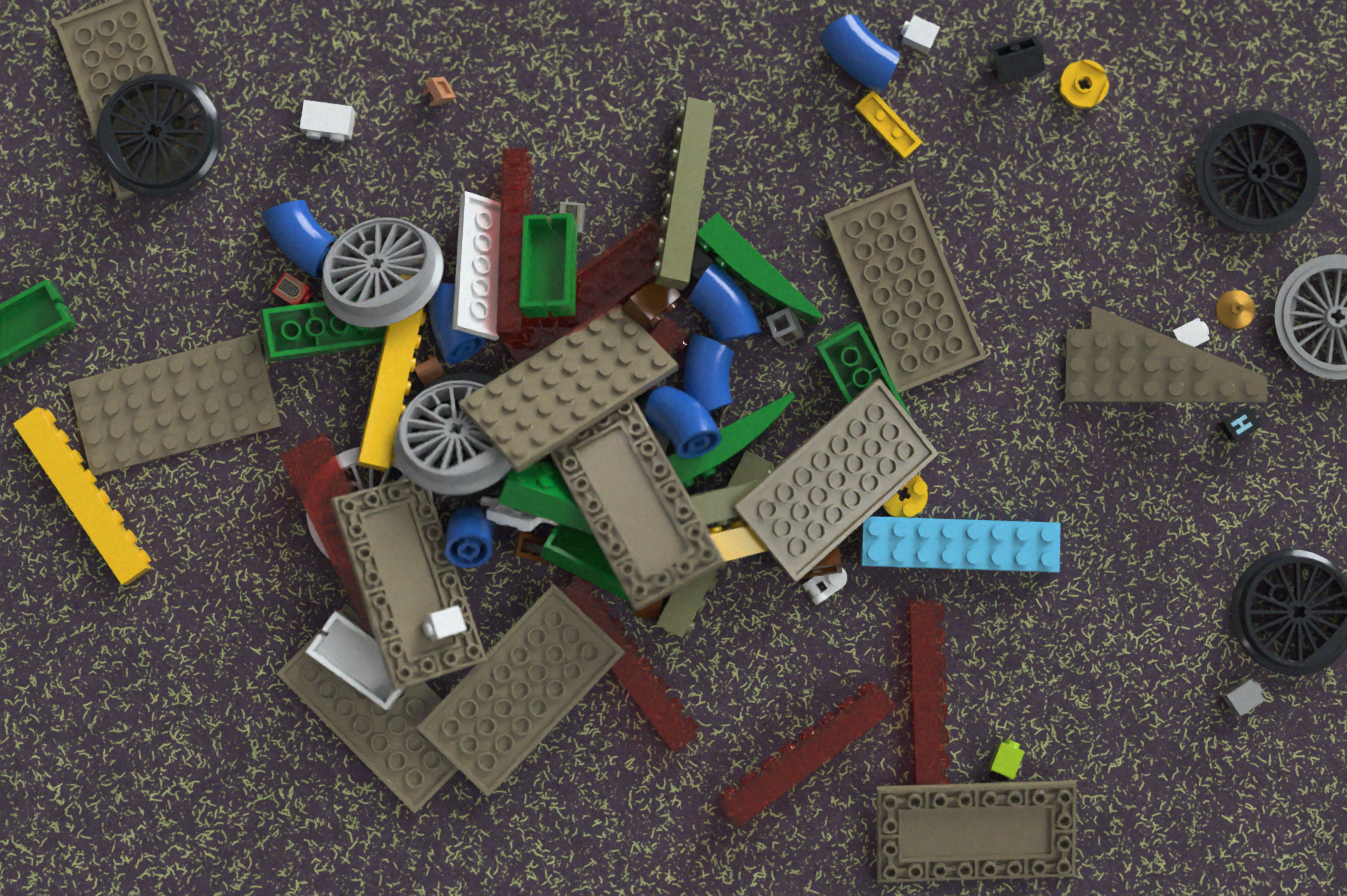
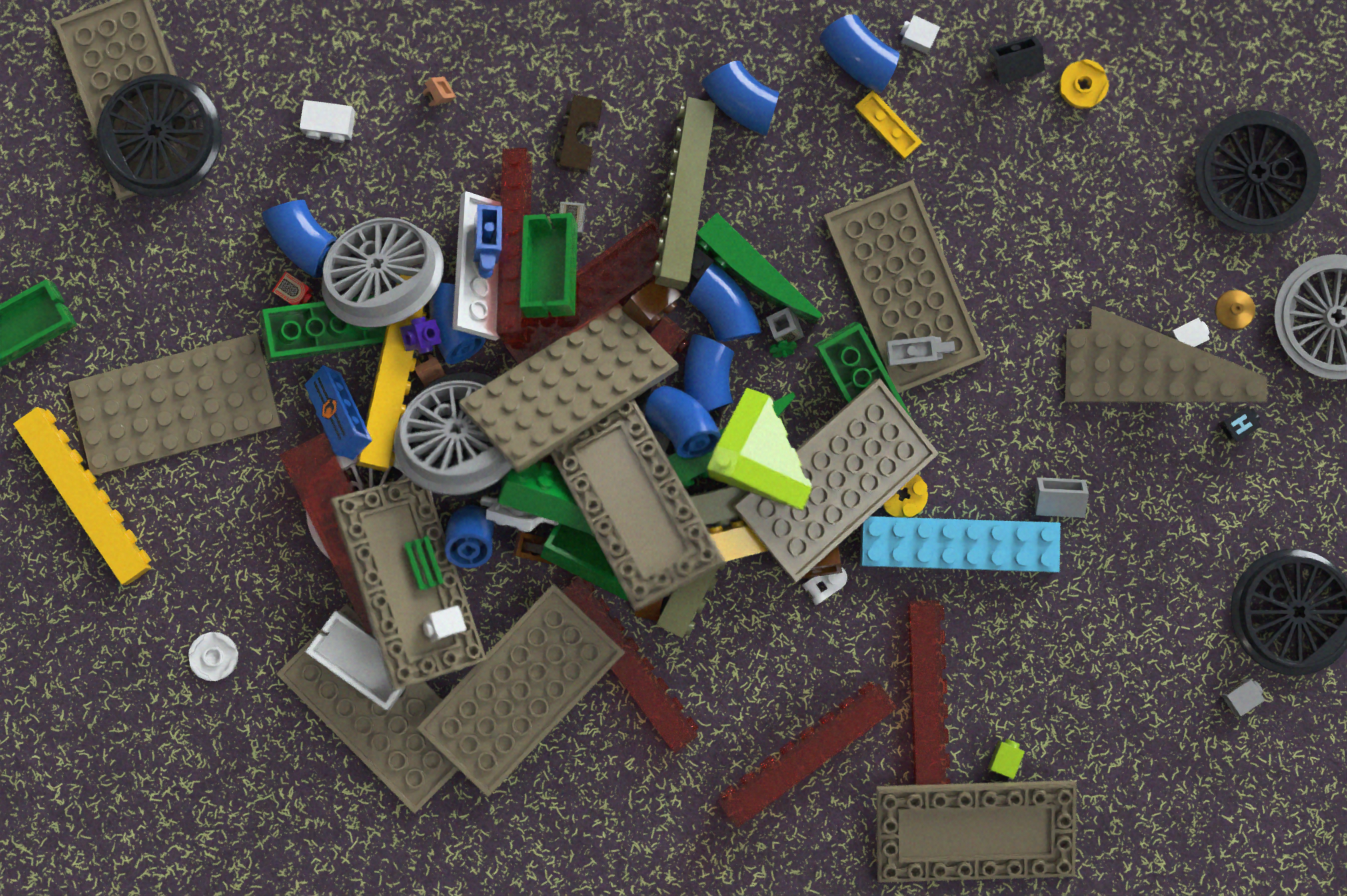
(214, 663): none -> white tile
(338, 413): none -> blue brick
(417, 543): none -> green tile
(420, 335): none -> dark purple brick
(487, 238): none -> blue hinge
(582, 113): none -> dark brown arch
(742, 96): none -> blue brick
(758, 455): none -> lime slope
(783, 348): none -> green plant
(917, 350): none -> light grey hinge
(1061, 497): none -> light grey brick

